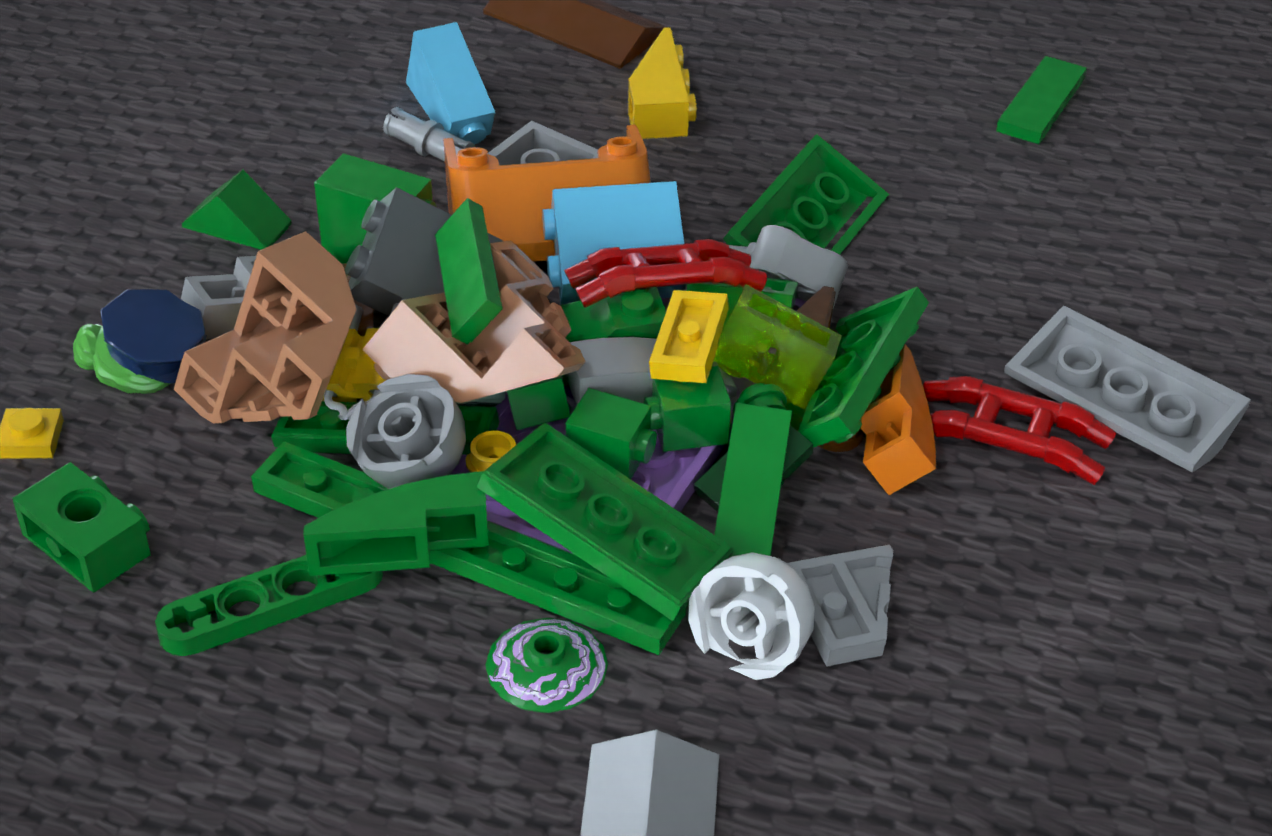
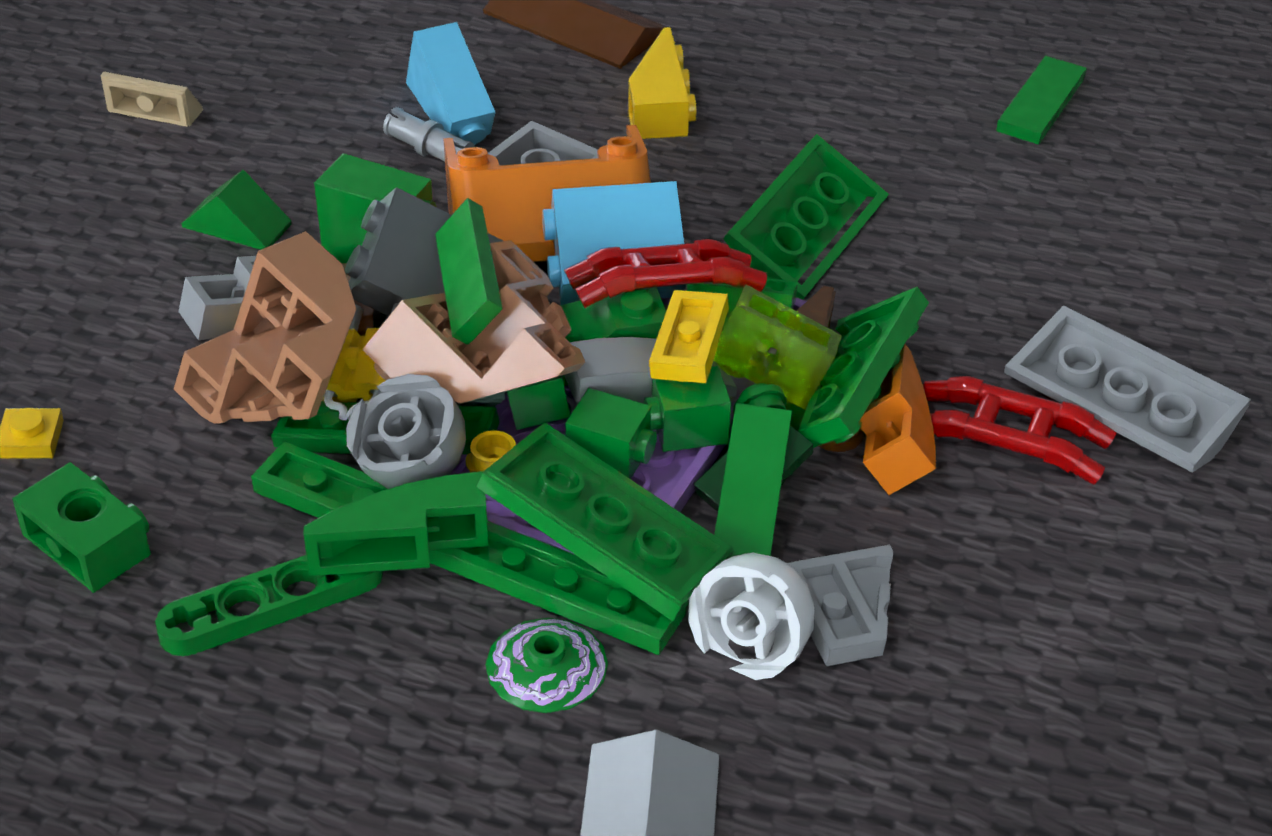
(140, 340): dark blue piece -> none
(150, 99): none -> tan slope
(792, 258): light grey beam -> none

